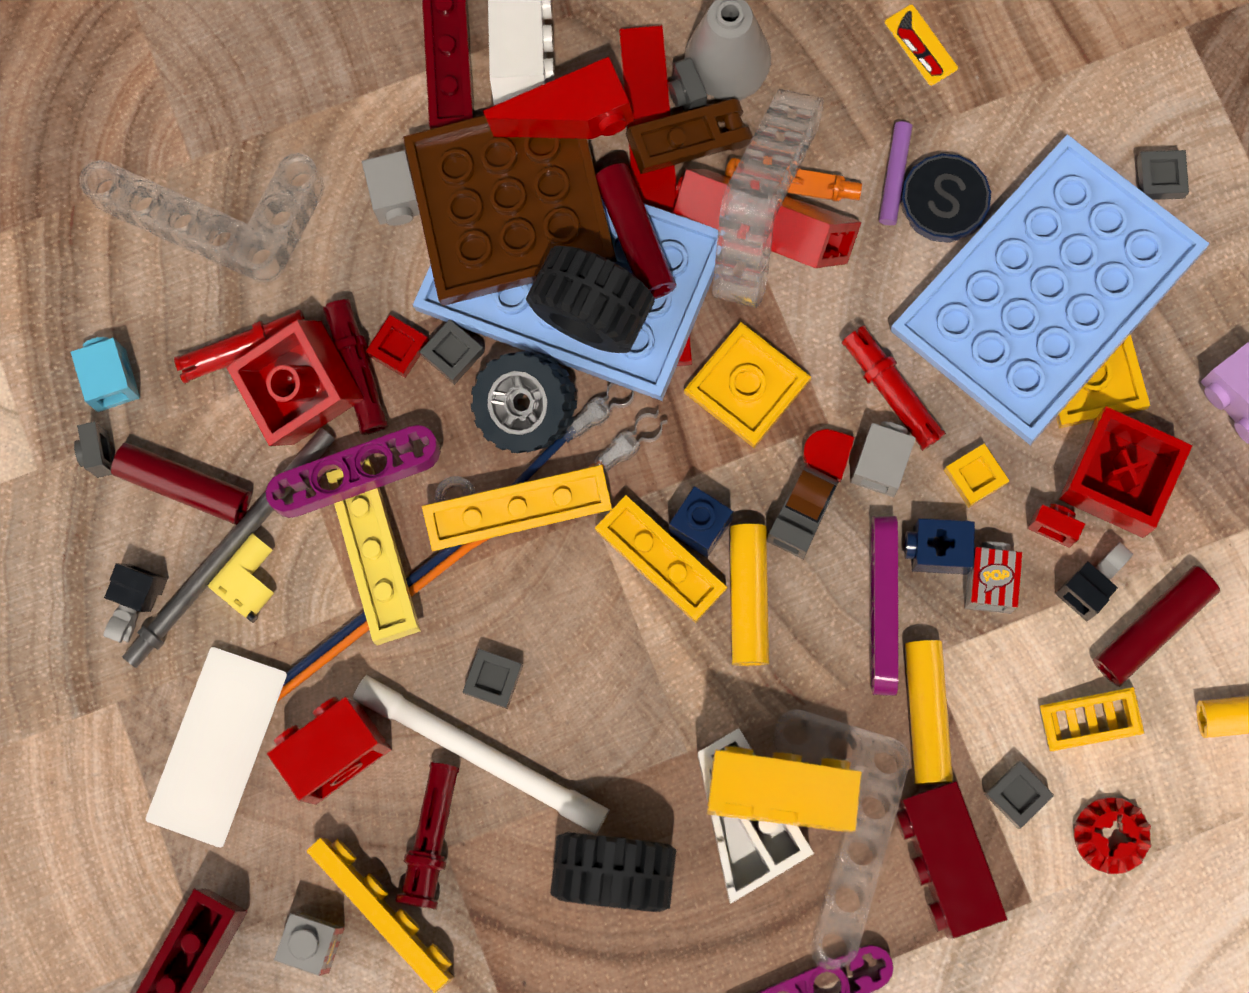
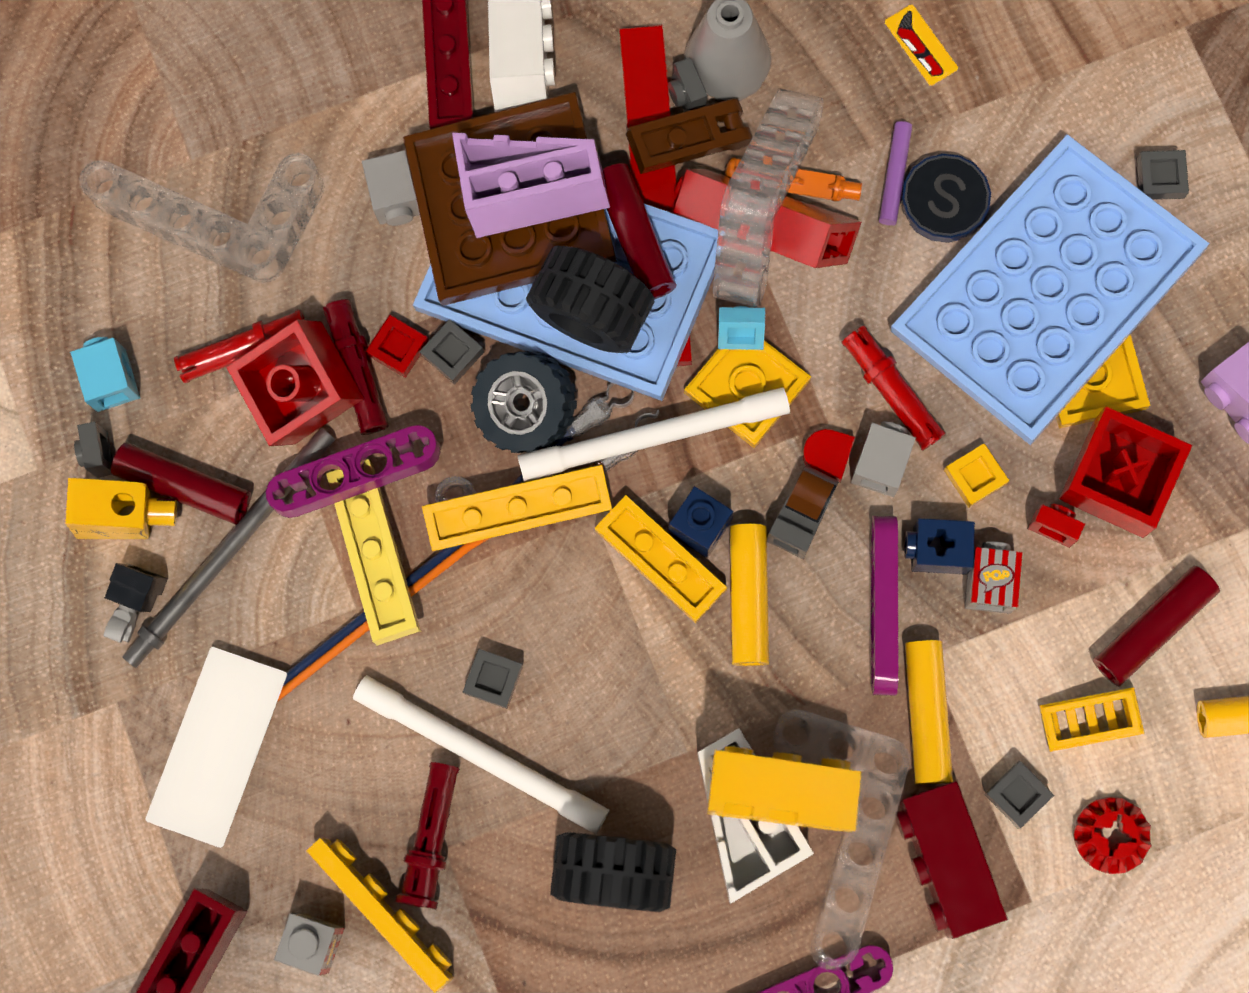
(96, 506): none -> yellow torso
(236, 579): light yellow piece -> none
(327, 750): red brick -> none
(527, 181): none -> lavender wedge
(572, 107): red slope -> none
(741, 328): none -> medium azure plate
(747, 410): none -> white piece
(1091, 586): black piece -> none

